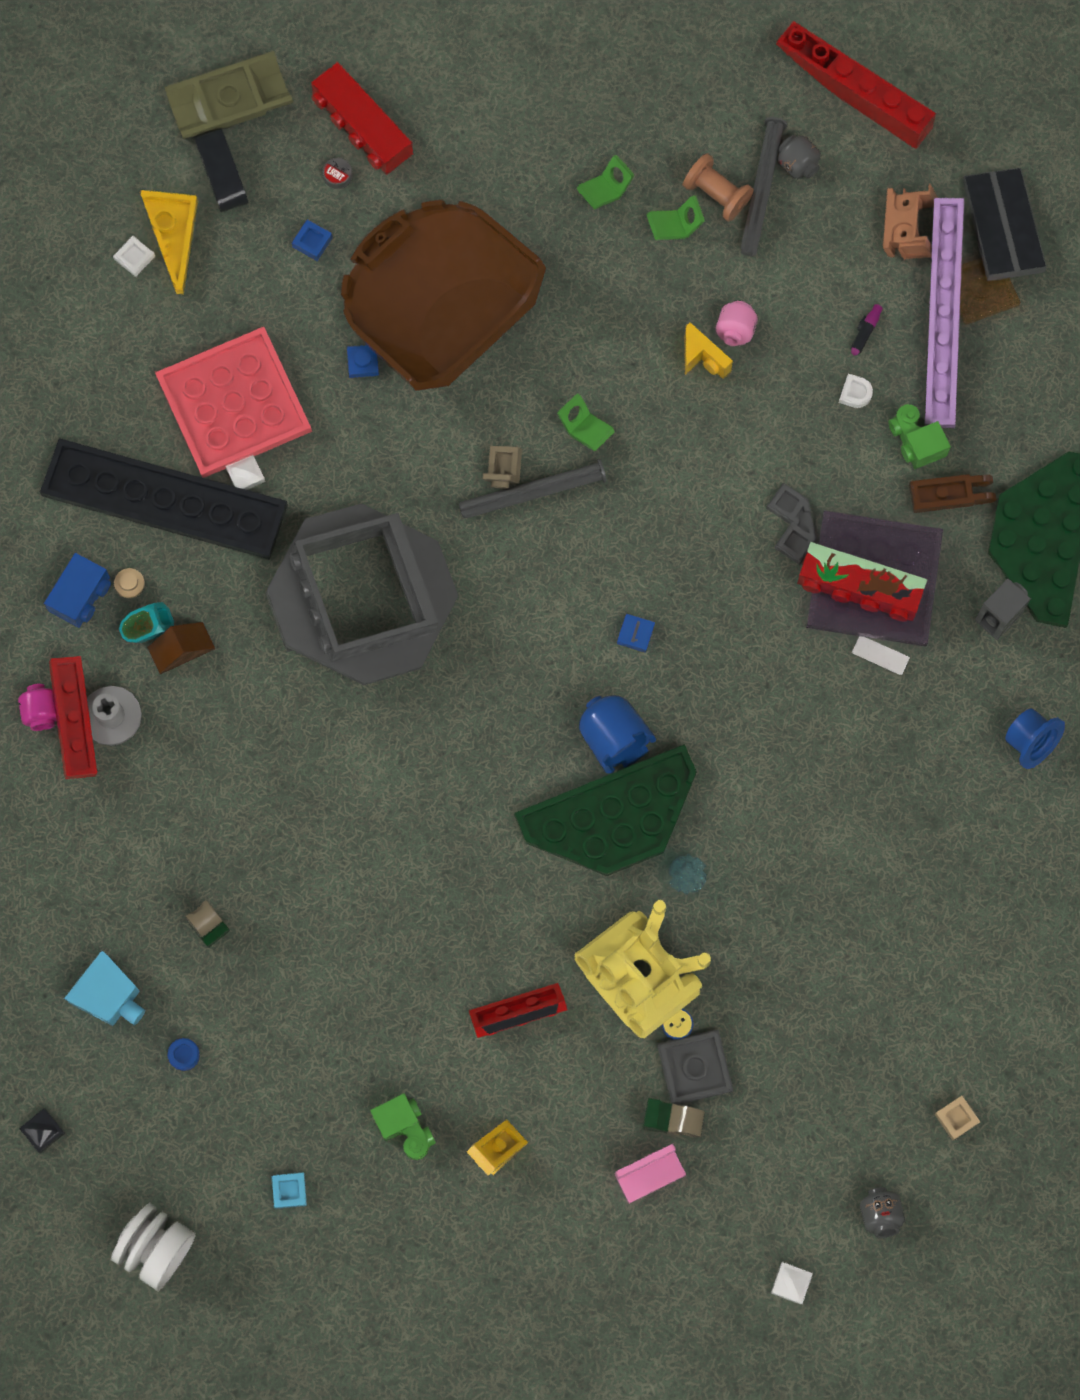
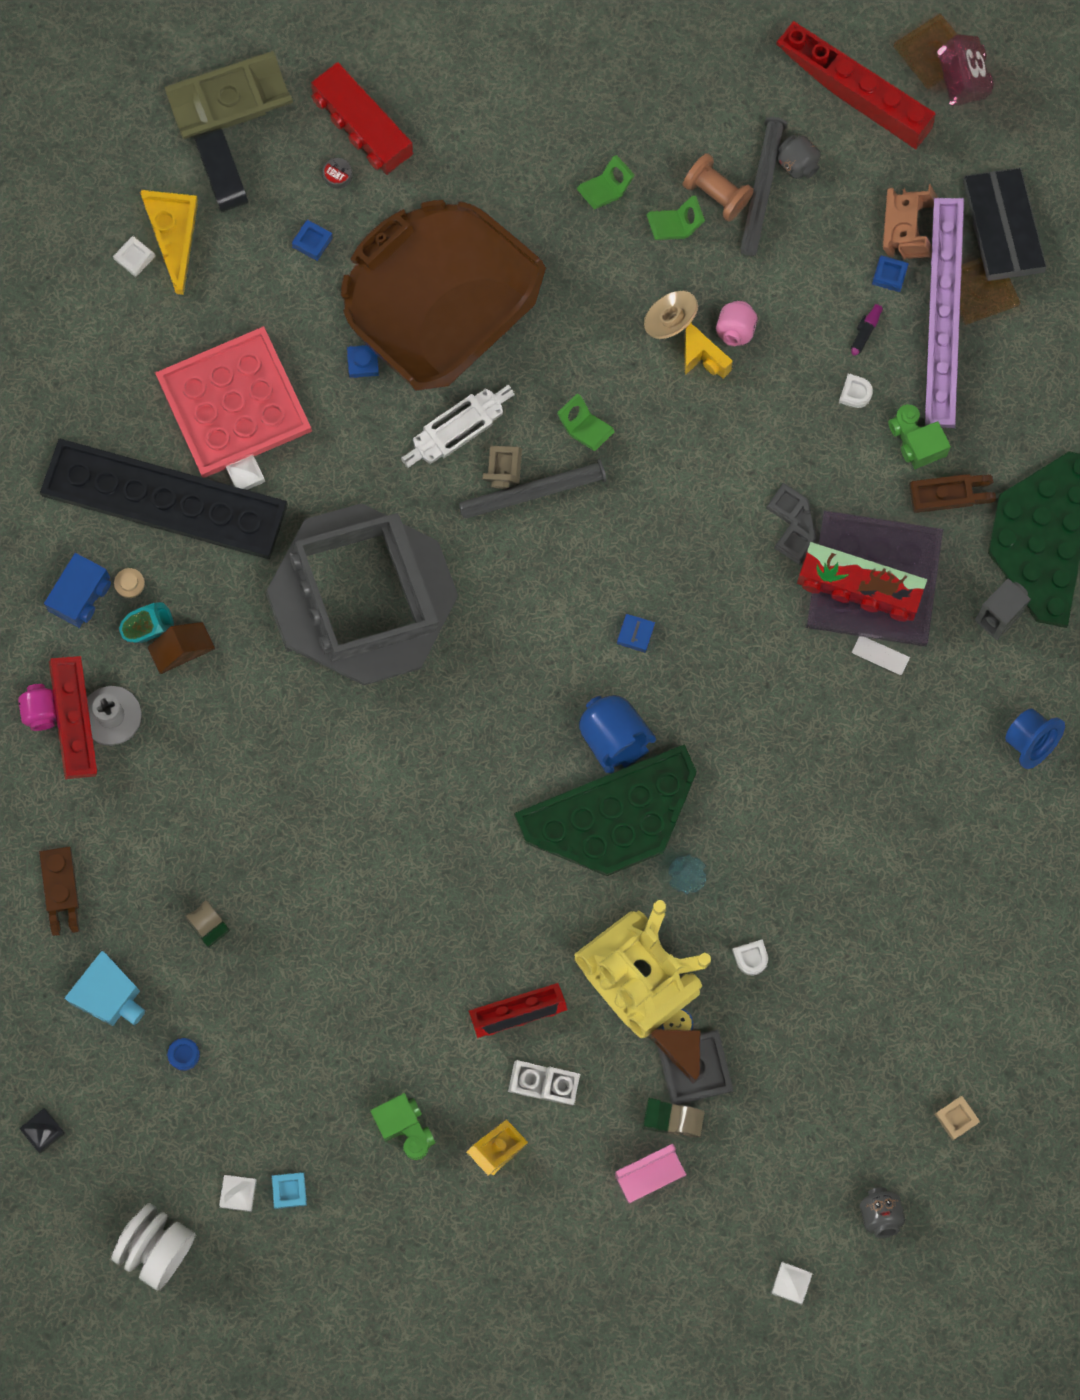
(60, 887): none -> reddish brown hinge
(237, 1193): none -> white tile
(432, 443): none -> white piece
(544, 1082): none -> white slope
(670, 314): none -> tan dish
(681, 1048): none -> reddish brown slope
(751, 957): none -> white tile
(890, 273): none -> blue tile
(921, 49): none -> clear orange tile
(965, 70): none -> clear pink slope

